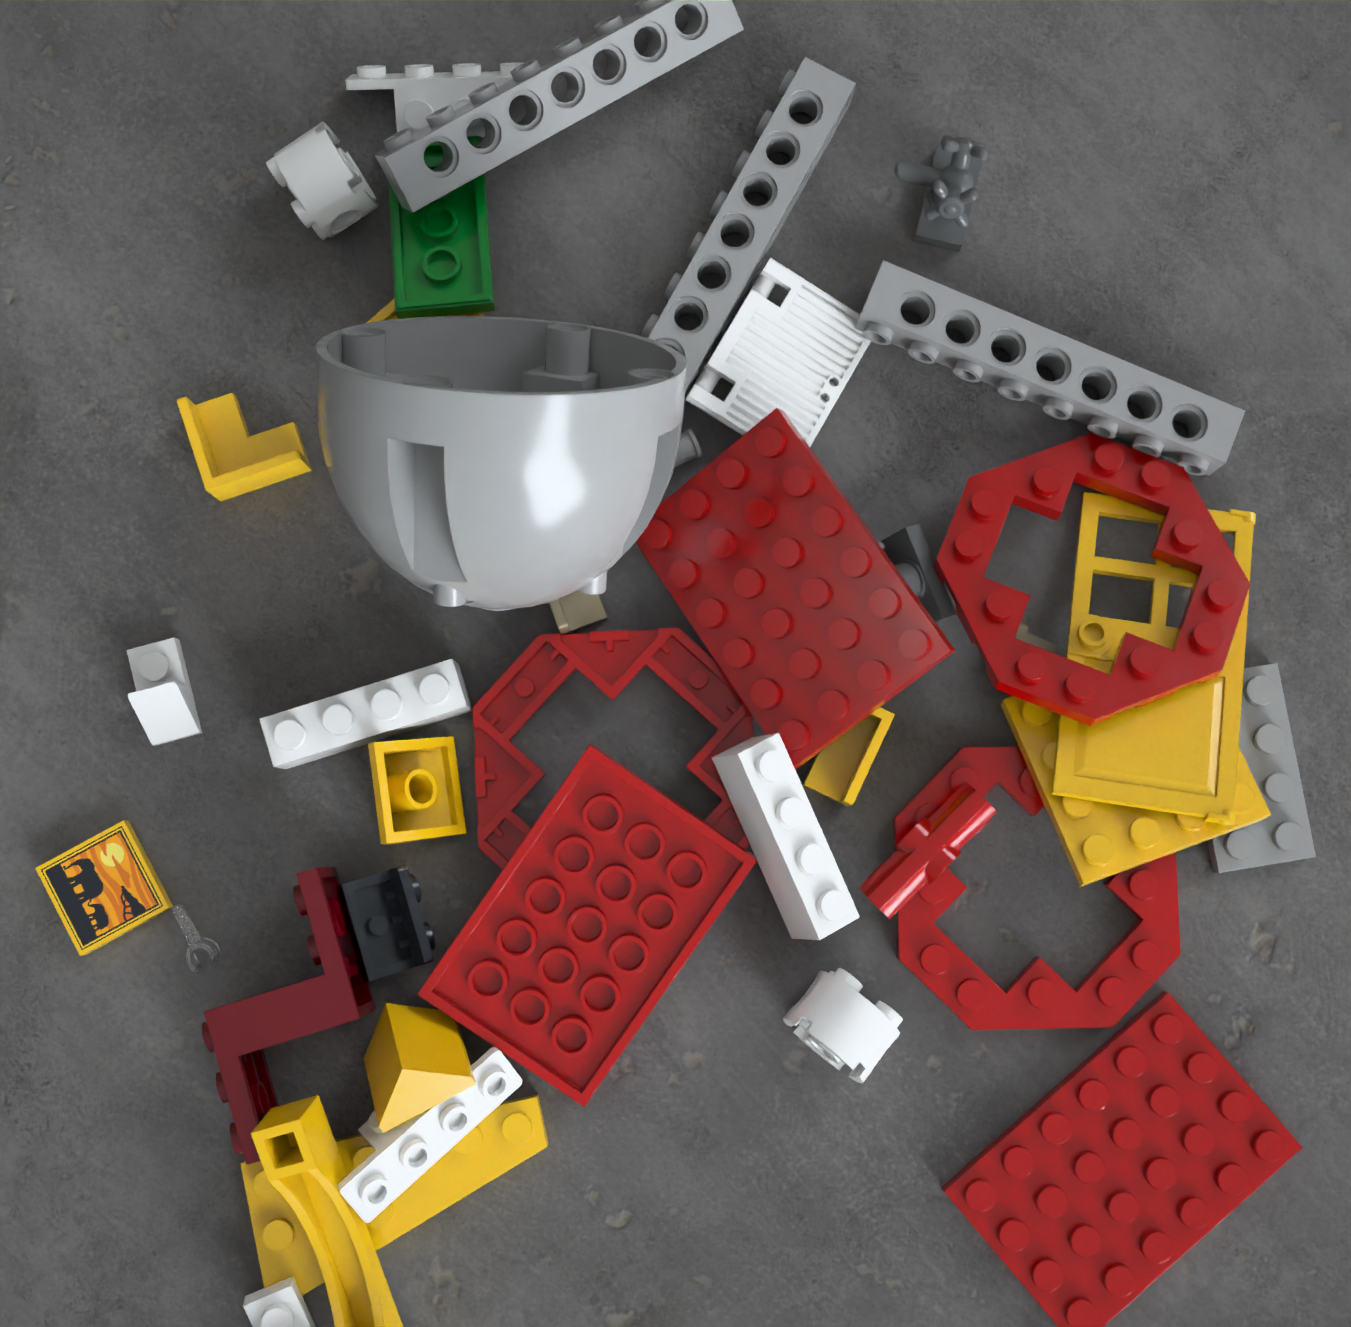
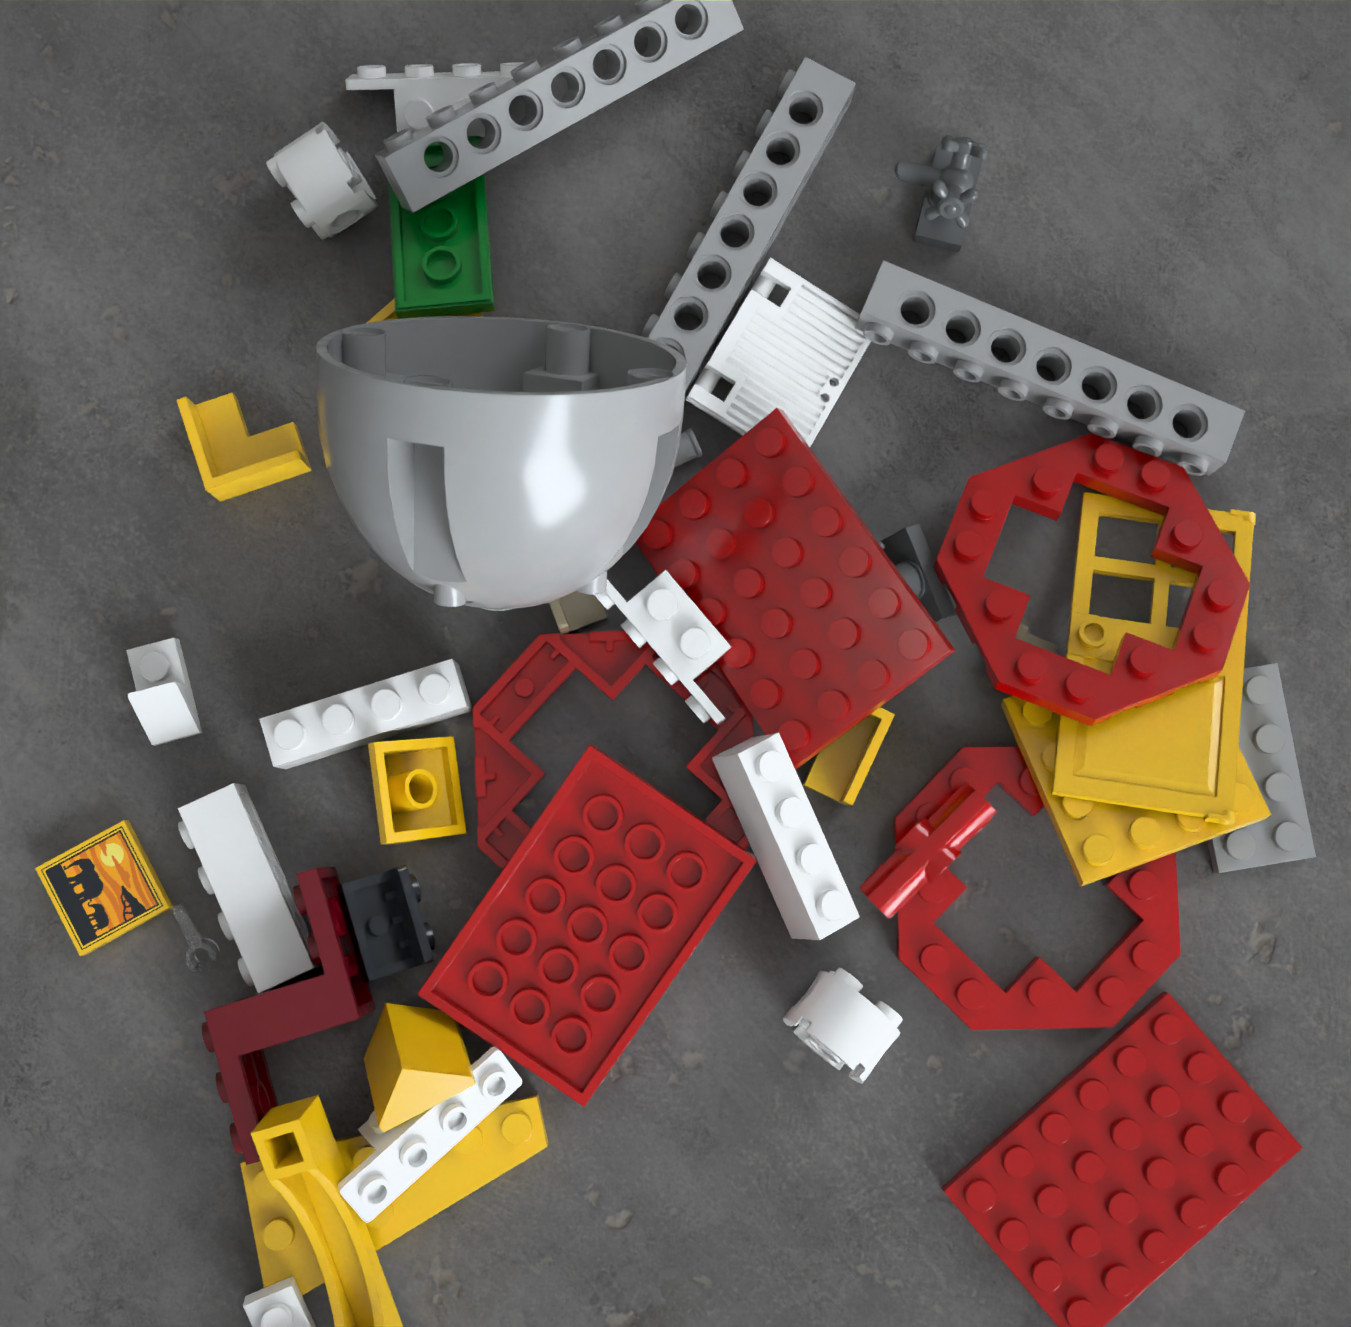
(248, 886): none -> white brick
(677, 633): none -> white bracket

